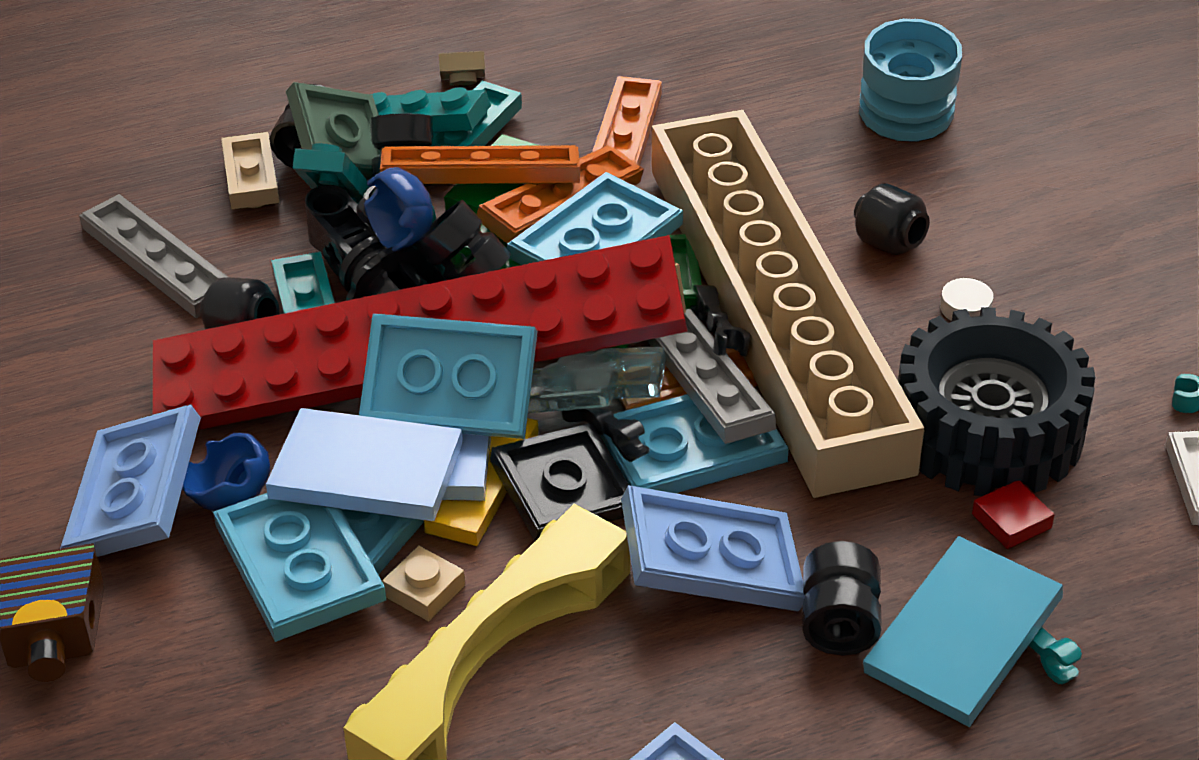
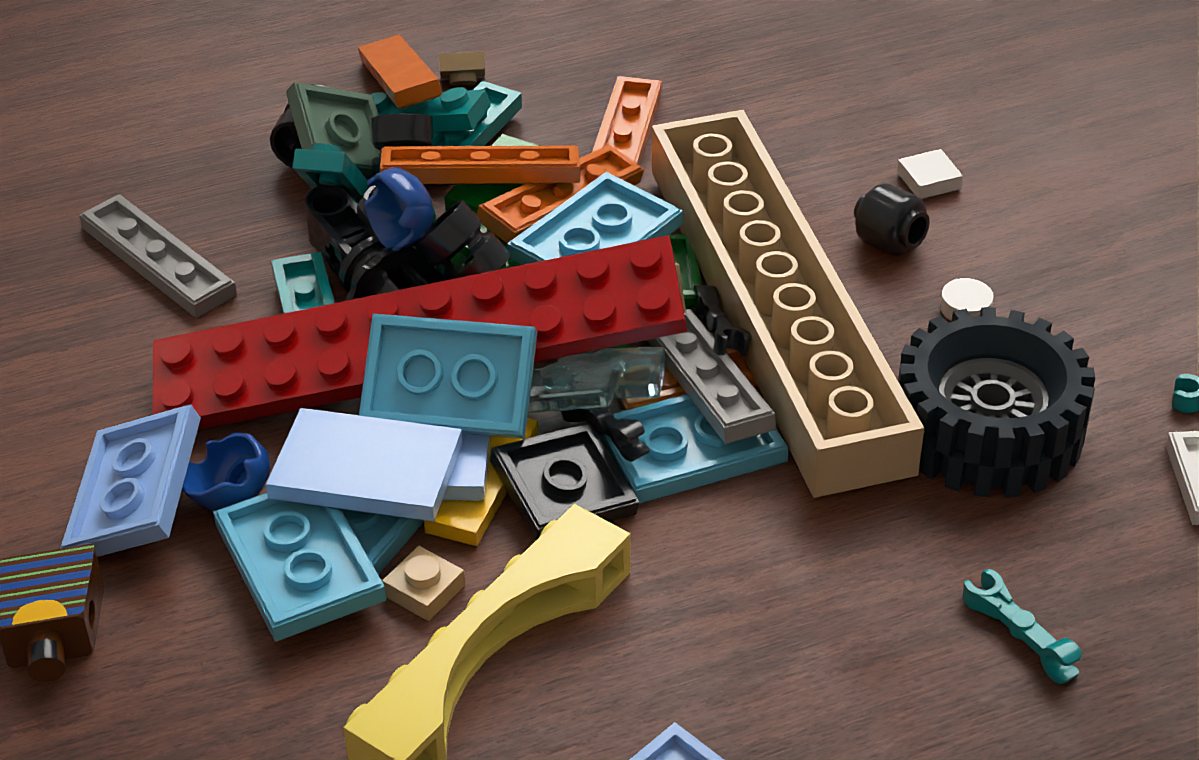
(237, 301): black head -> none
(250, 170): tan plate -> none
(400, 71): none -> orange tile
(712, 548): light blue tile -> none
(841, 598): black wheel -> none
(910, 79): medium azure wheel -> none
(929, 174): none -> white tile
(963, 630): medium azure tile -> none
(1013, 514): red tile -> none

